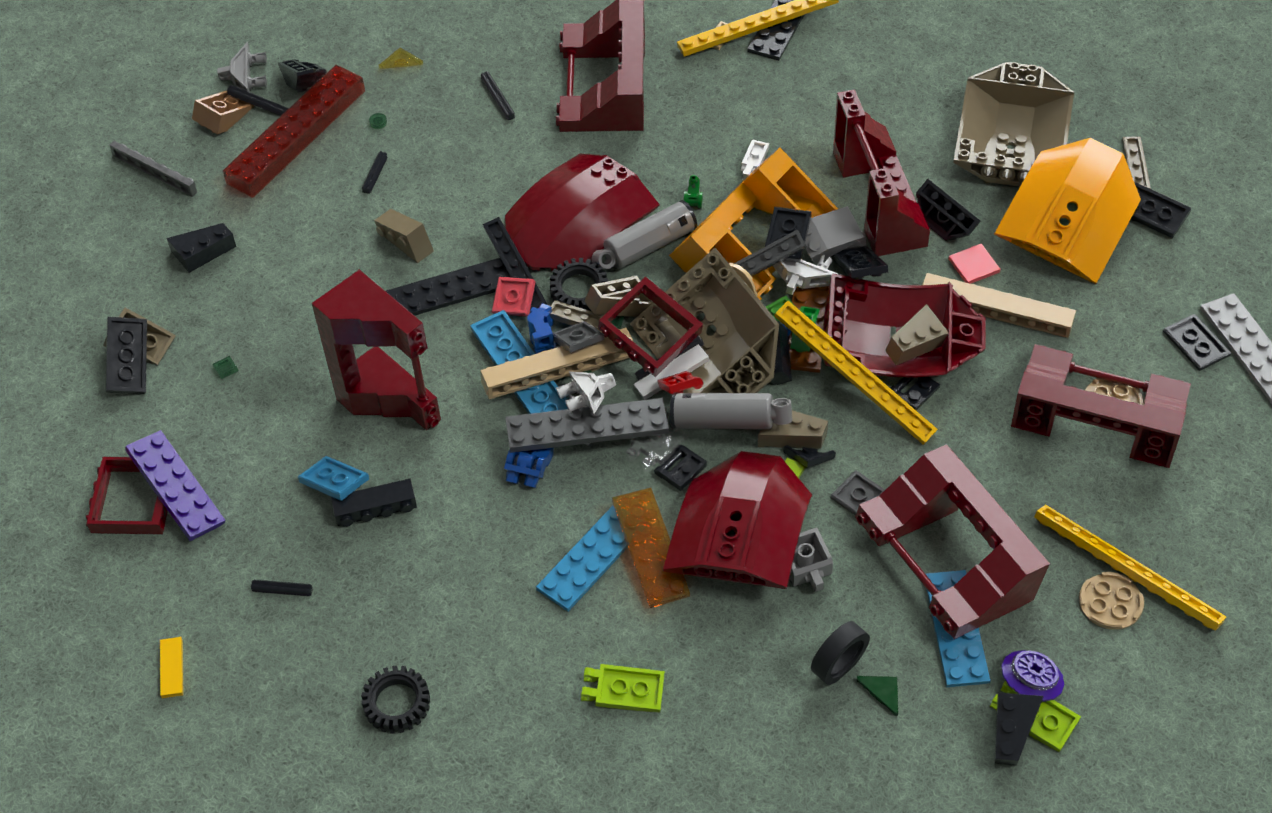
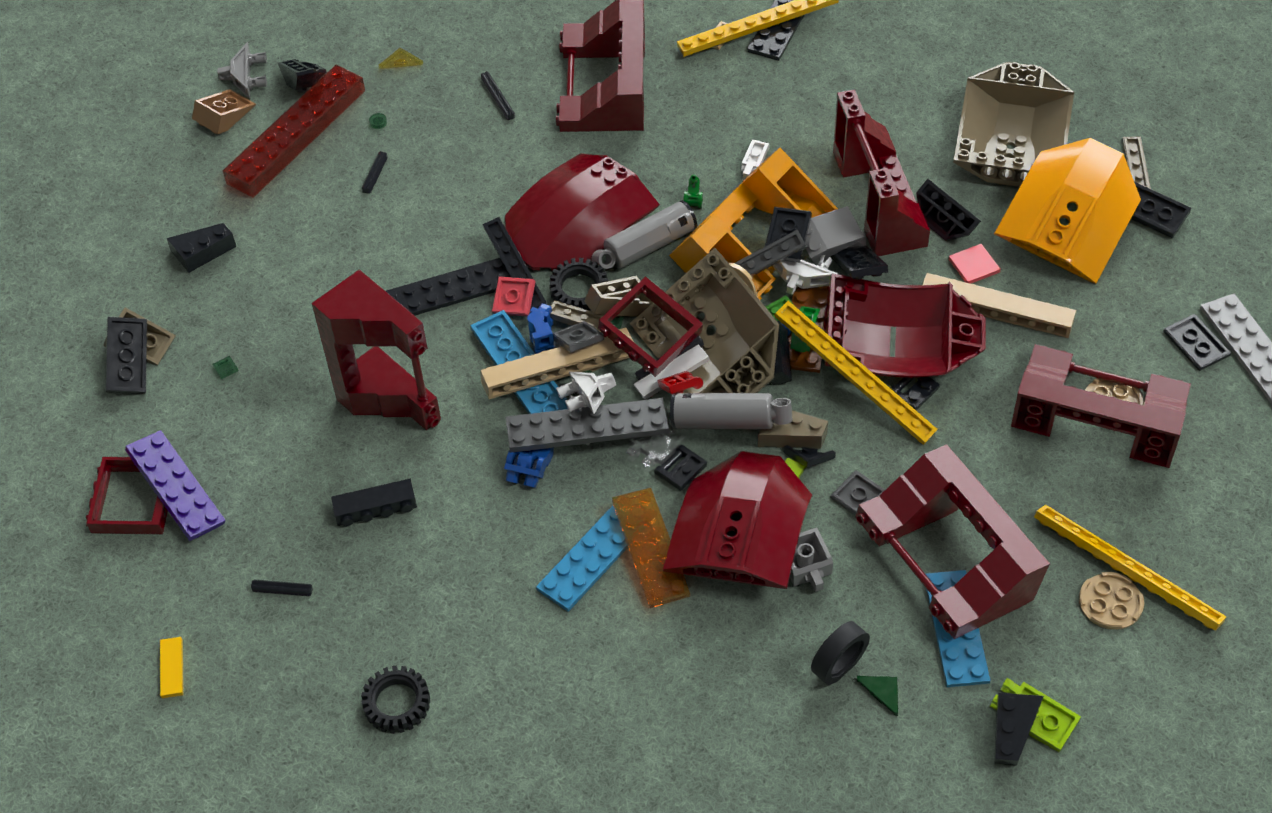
(153, 168): flat silver plate -> none
(256, 100): black axle -> none
(333, 478): dark azure tile -> none
(405, 234): dark tan wedge -> none
(624, 688): lime tile -> none
(917, 337): dark tan wedge -> none
(1032, 674): dark purple piece -> none

